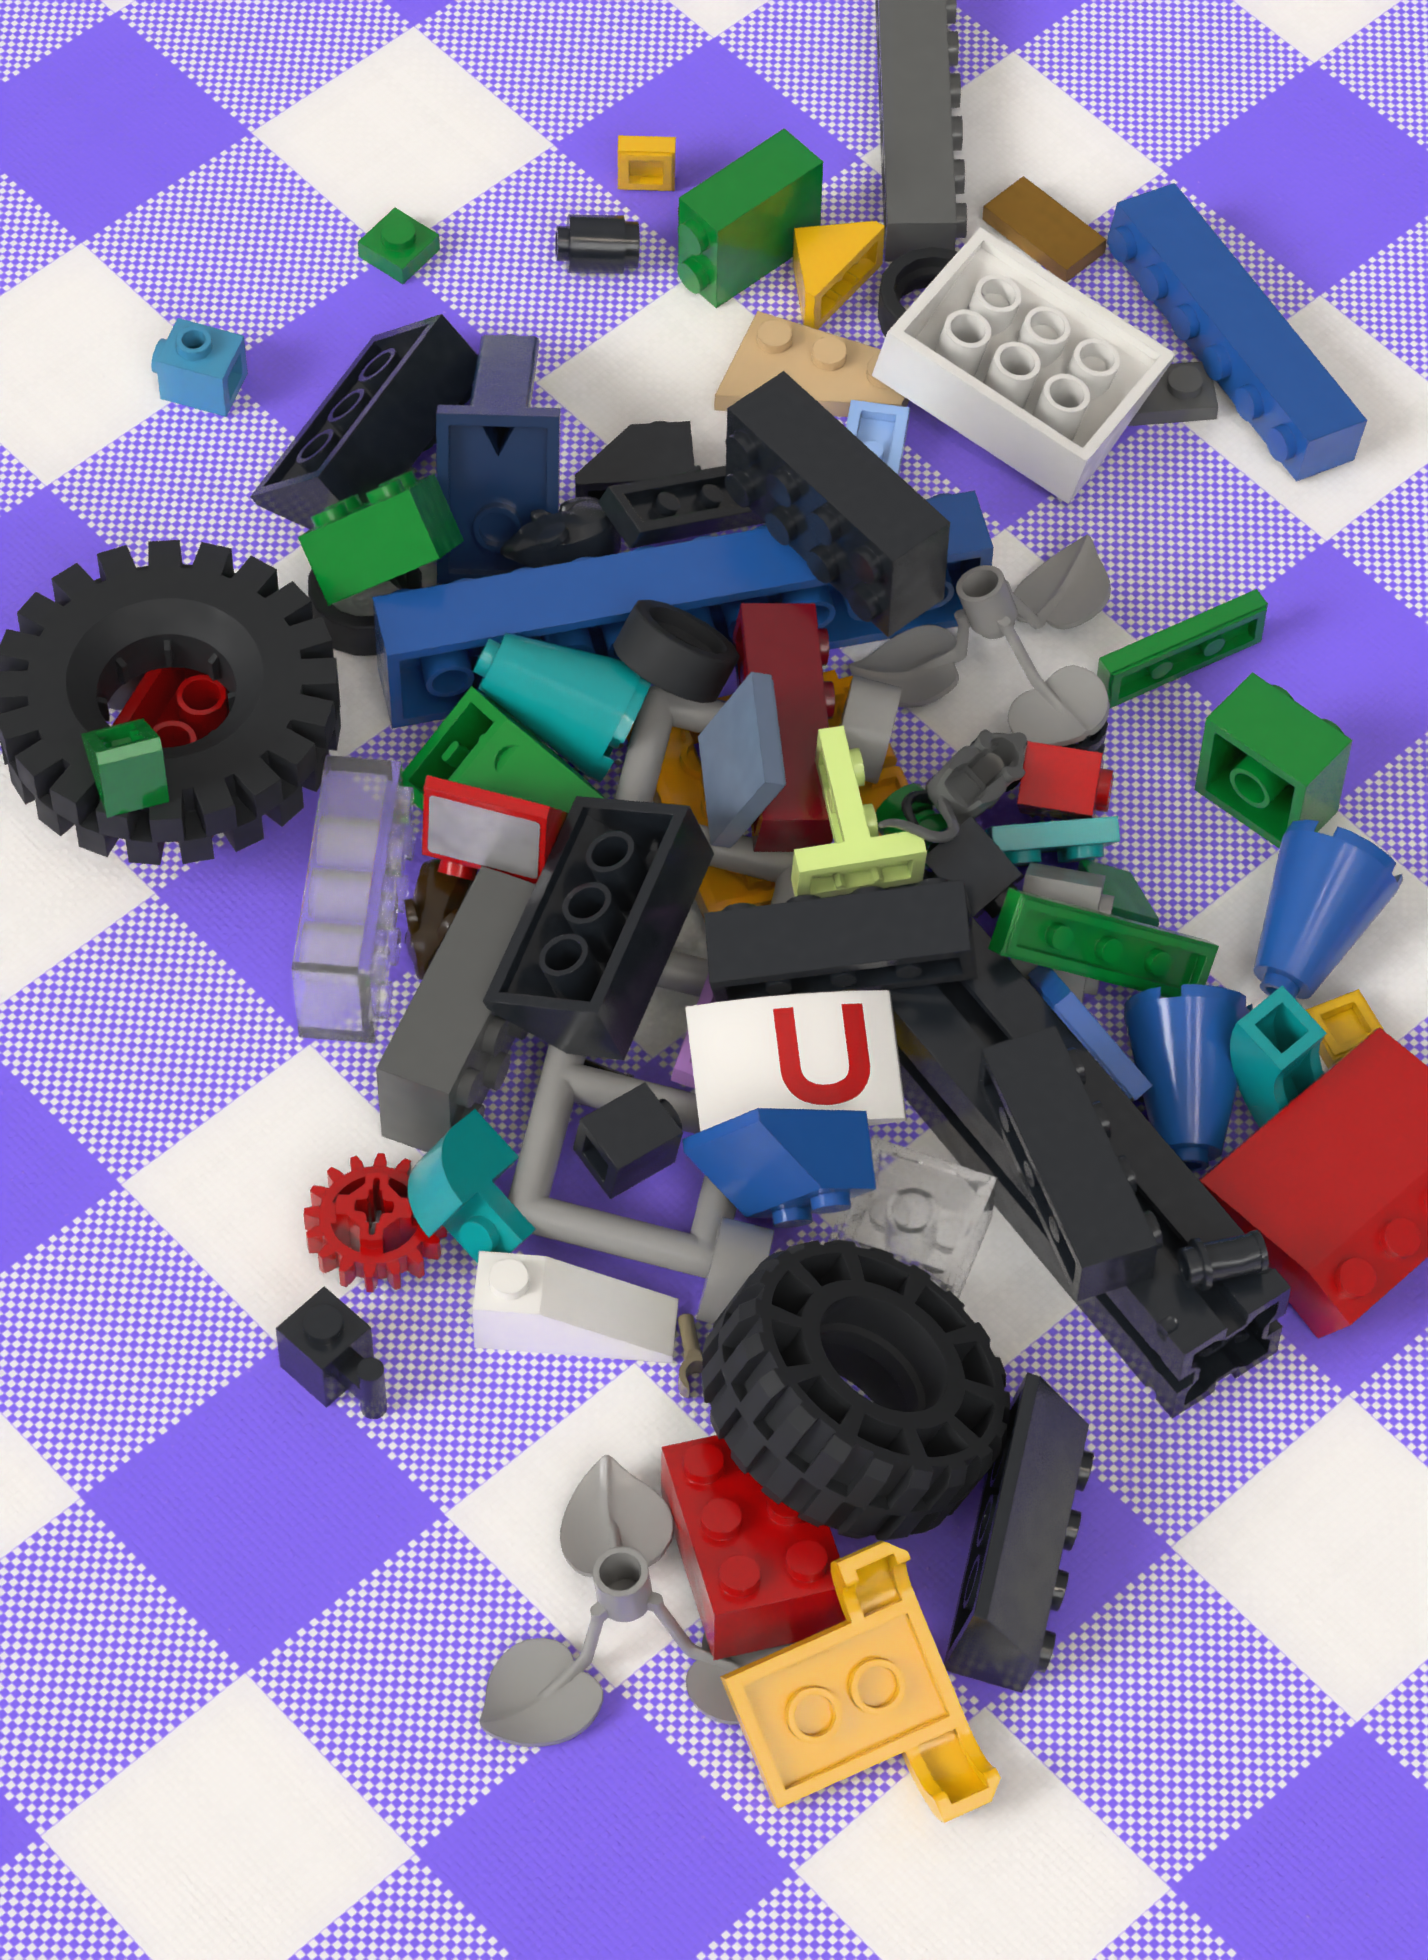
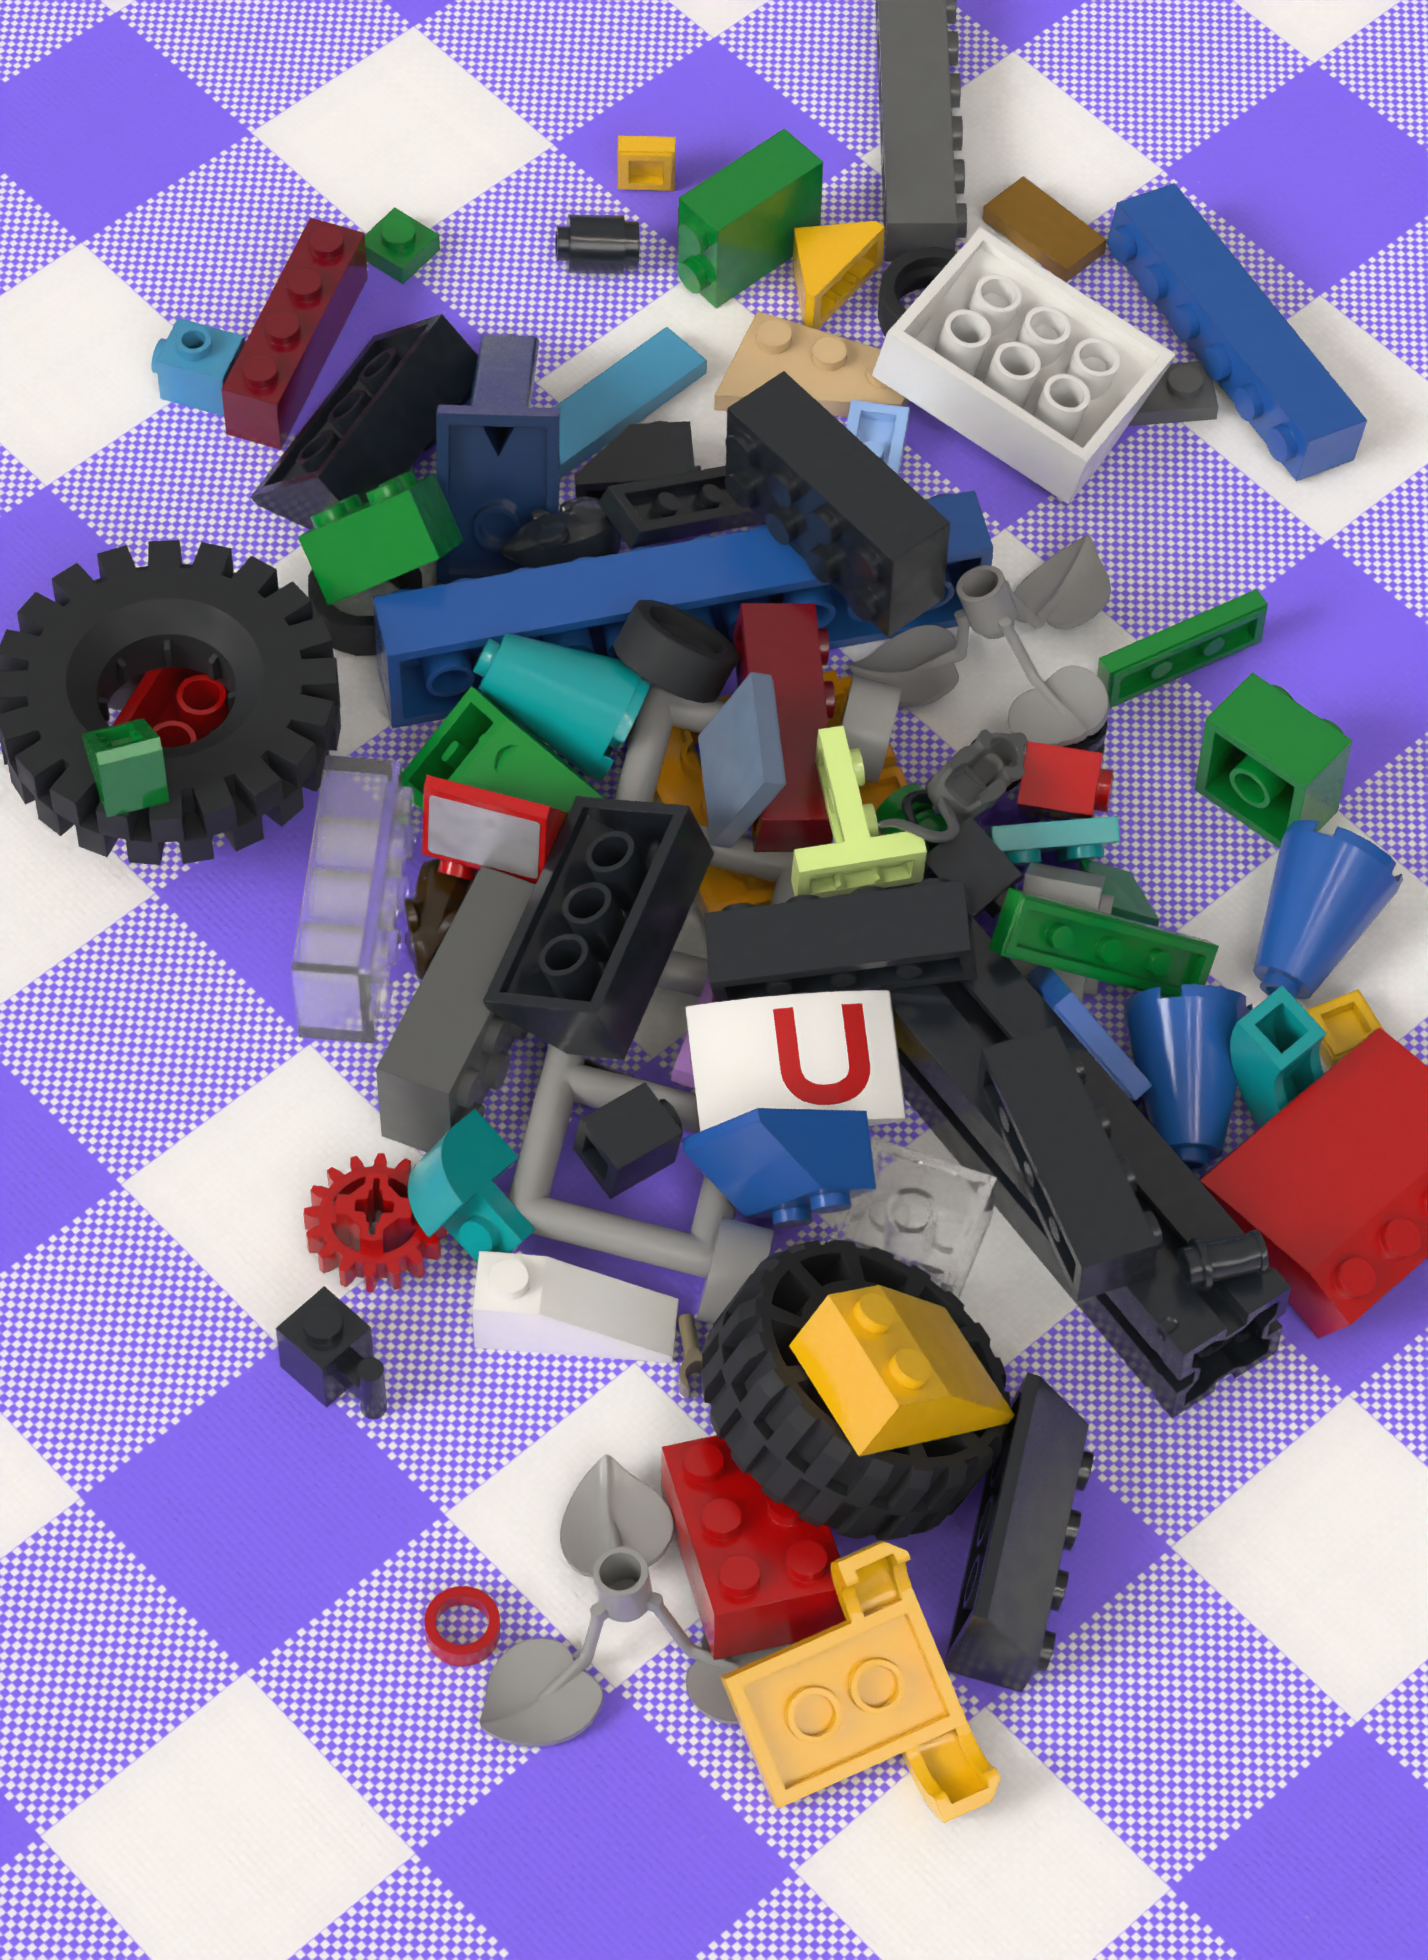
(294, 333): none -> dark red brick
(462, 1654): none -> red piece
(625, 395): none -> dark azure tile
(895, 1370): none -> yellow slope

